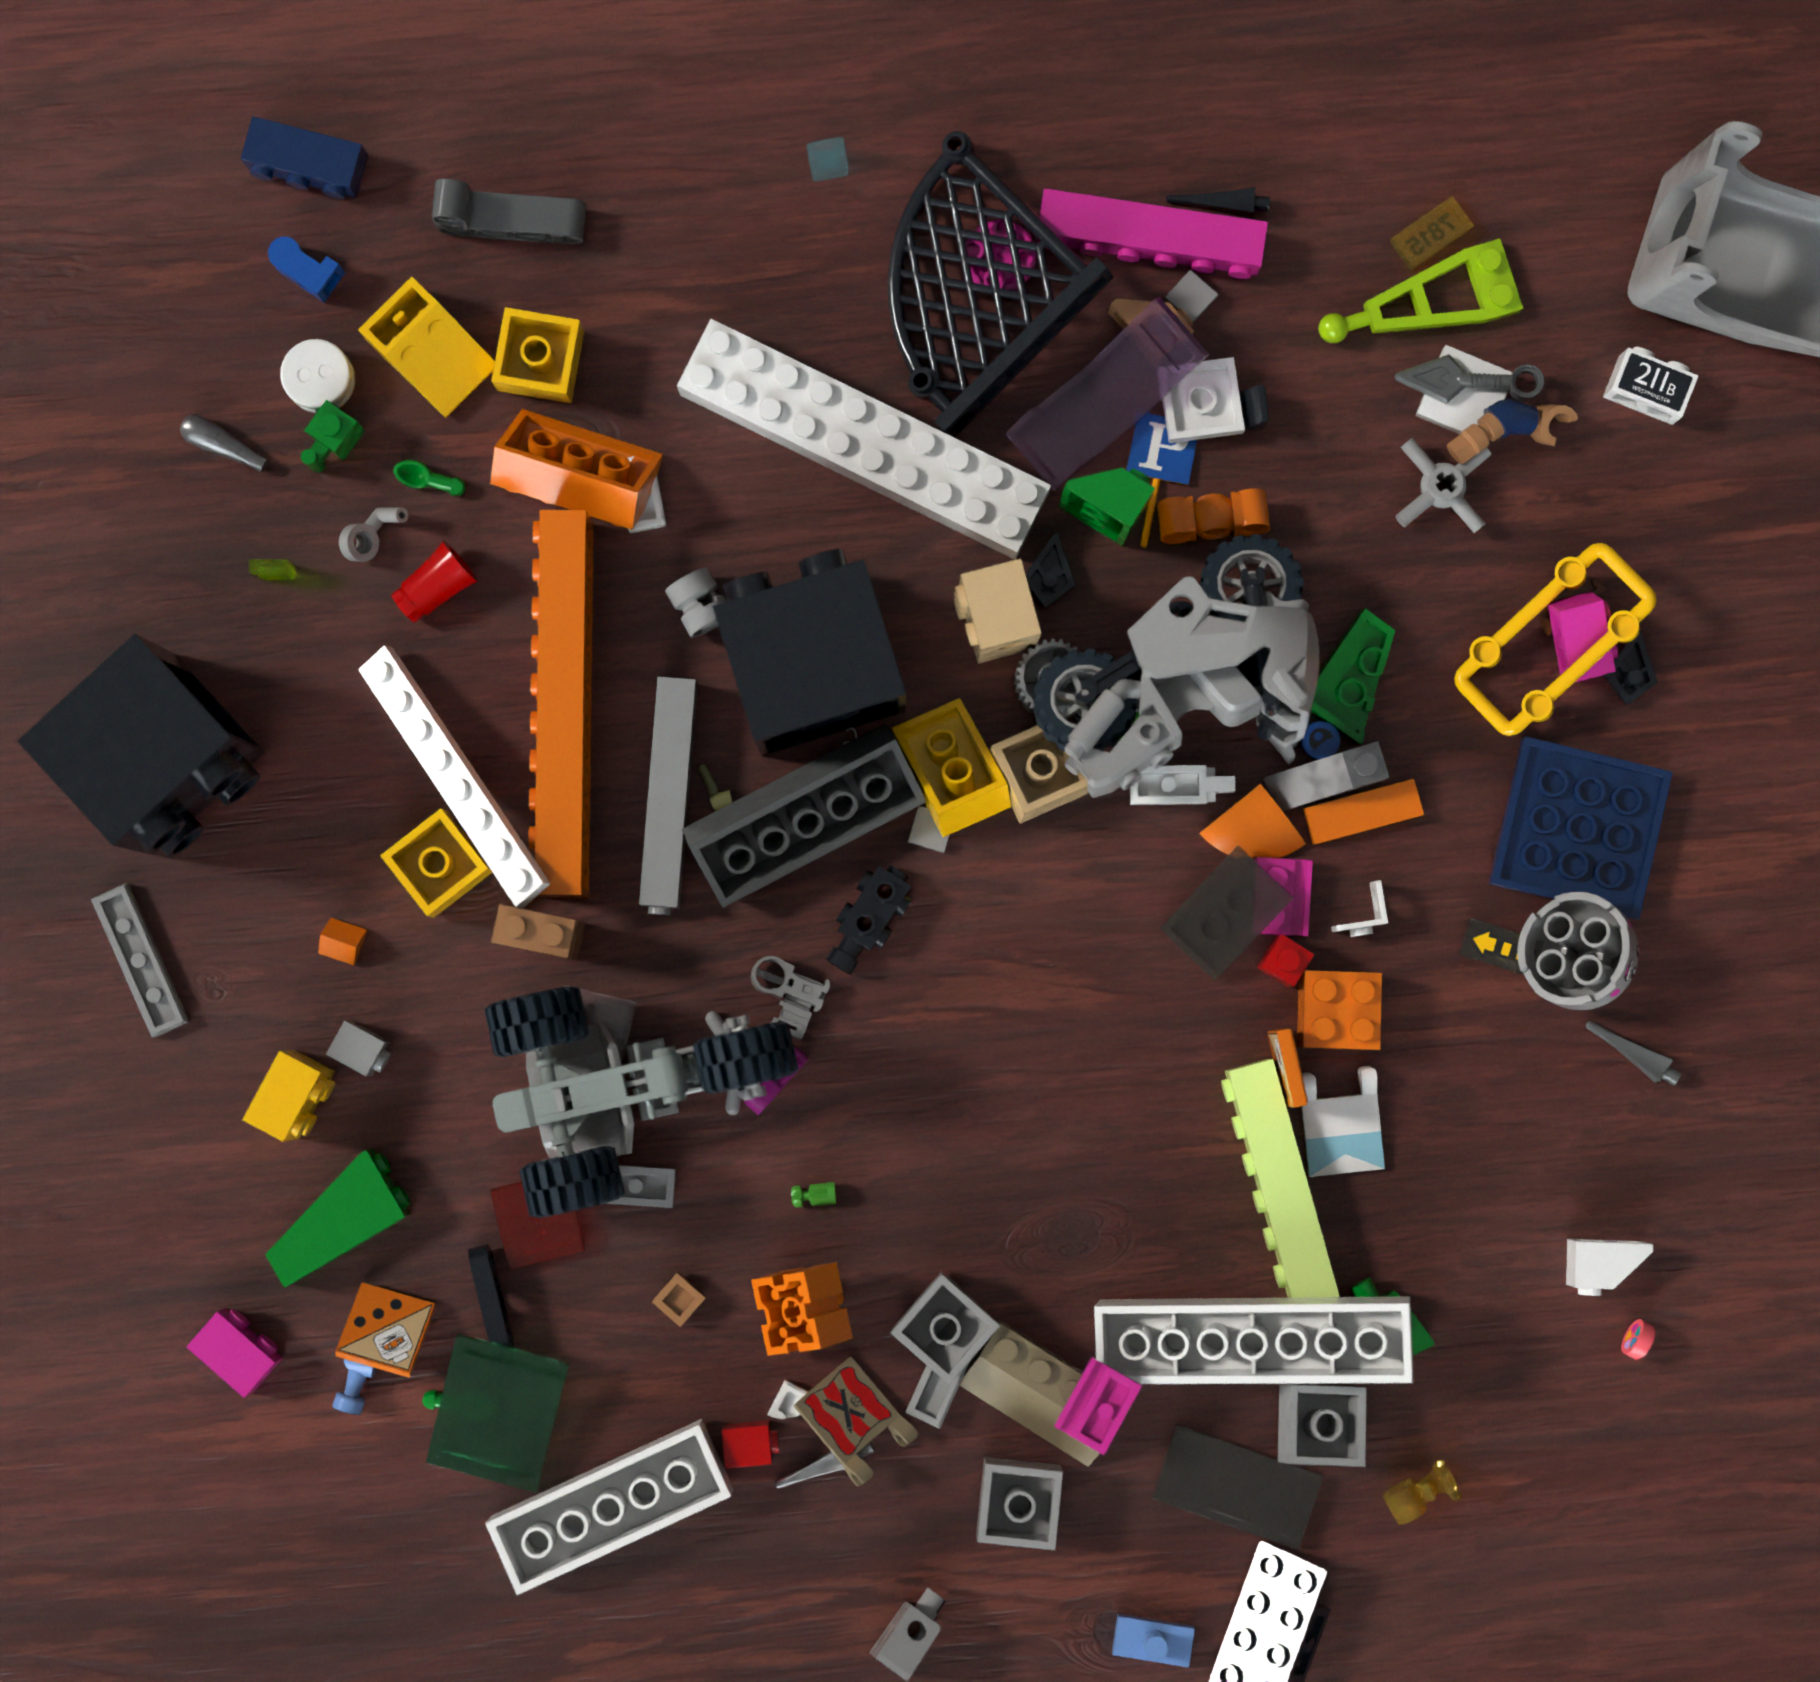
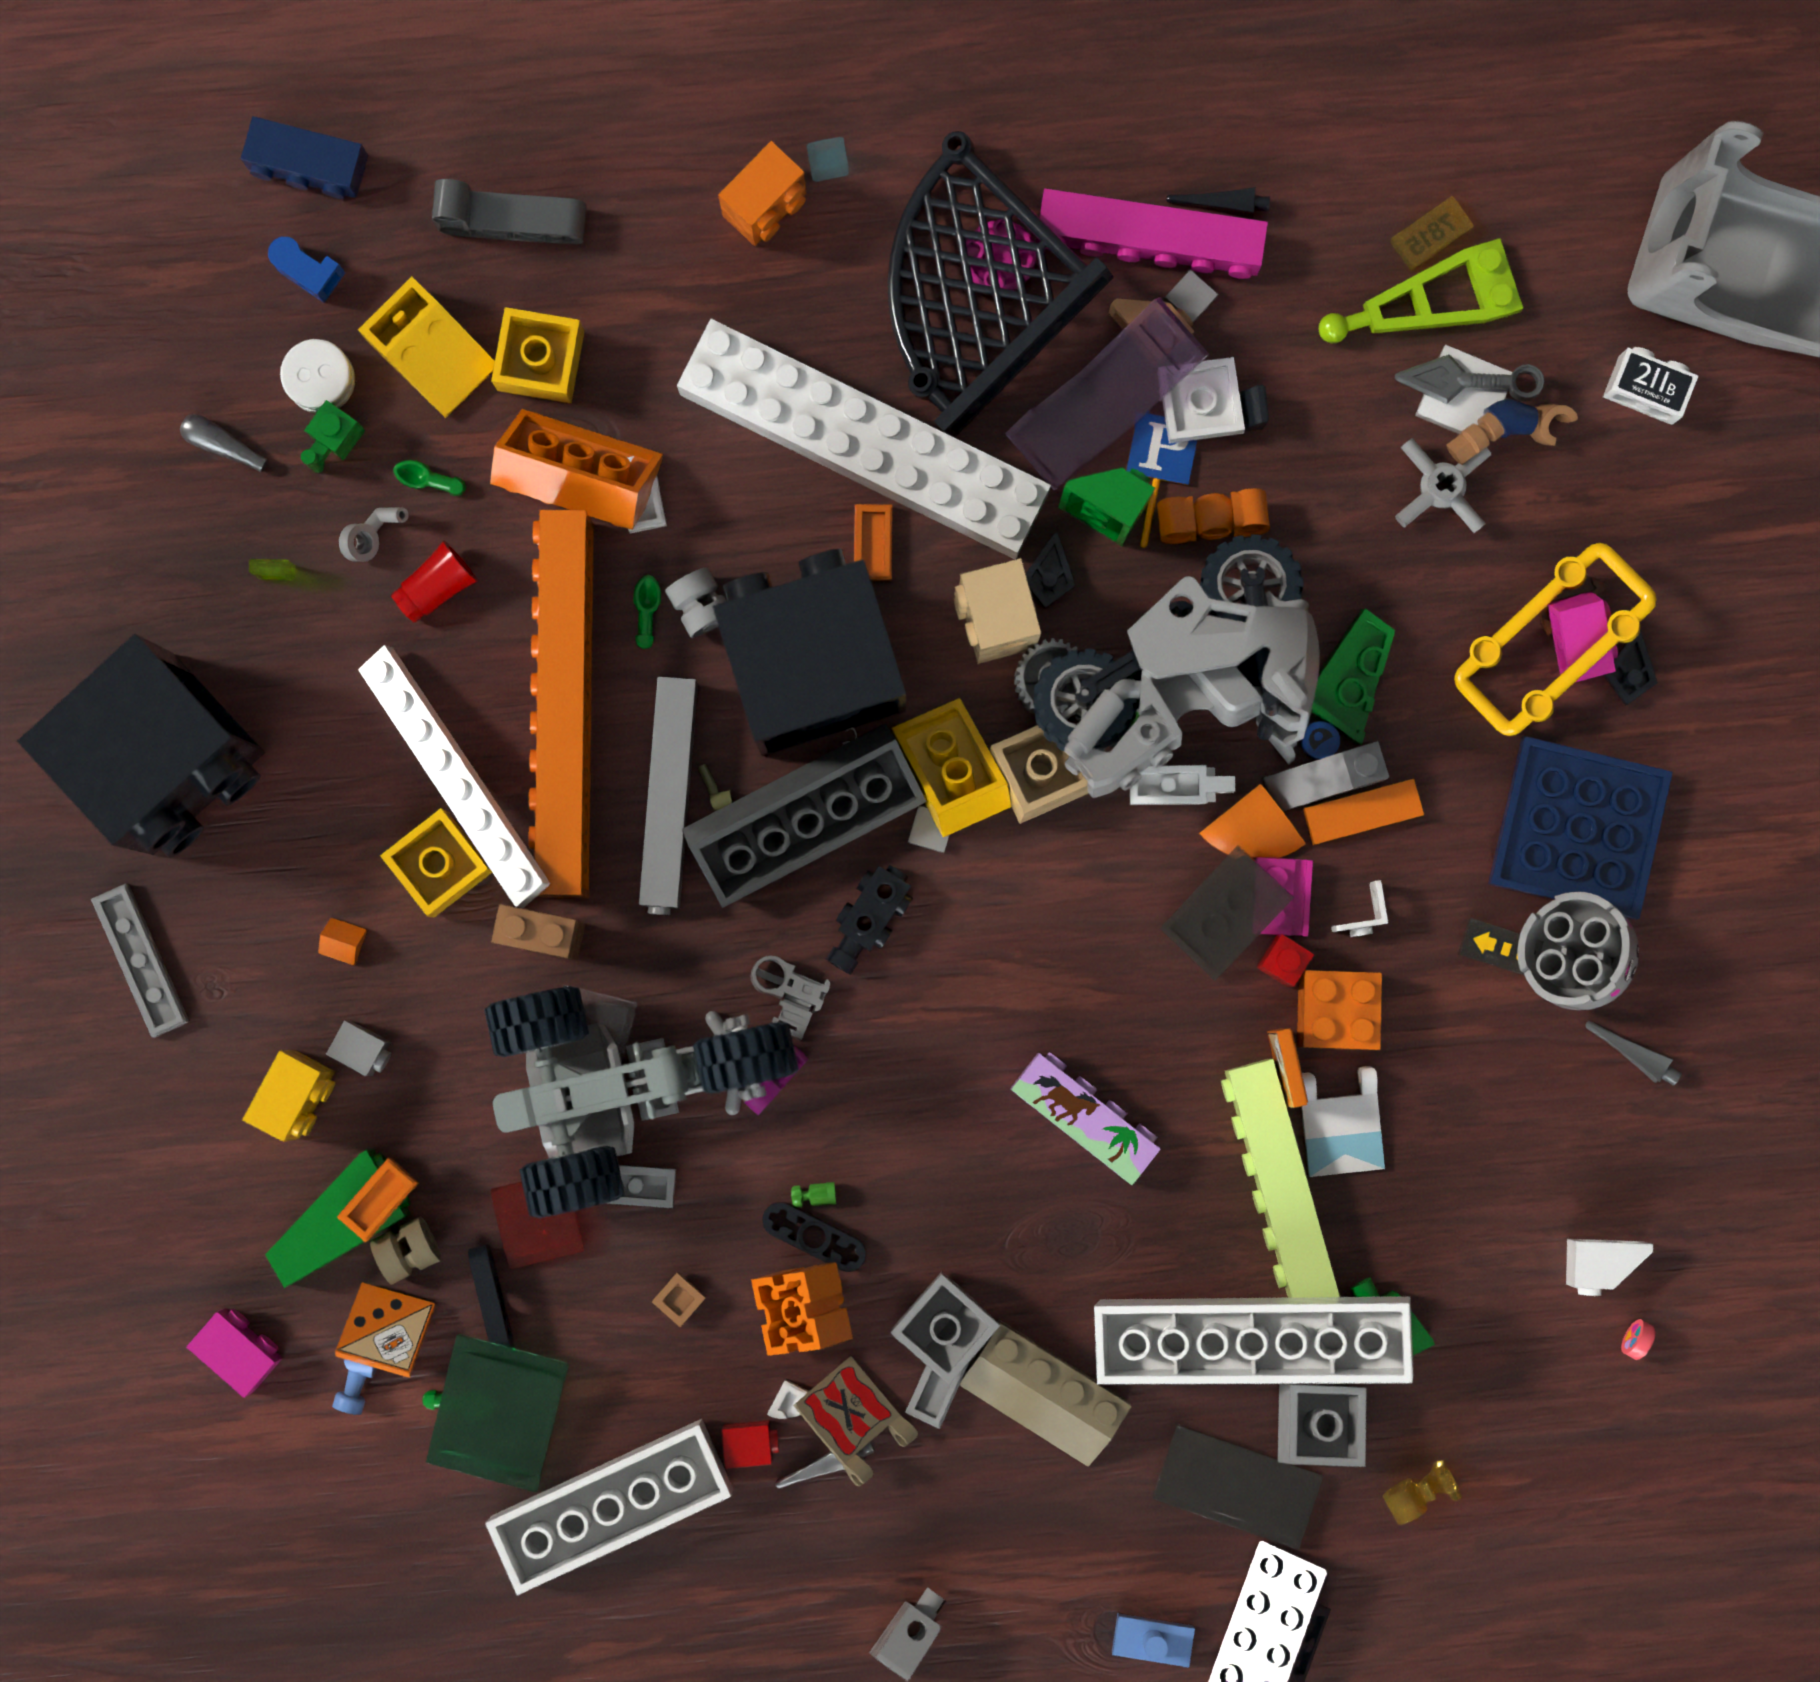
(378, 1199): none -> orange tile
(393, 1256): none -> dark tan wheel
(646, 600): none -> green piece
(763, 194): none -> orange brick
(799, 1243): none -> black beam
(874, 539): none -> orange tile
(1019, 1503): light grey brick -> none
(1085, 1118): none -> brick
(1097, 1405): dark pink plate -> none

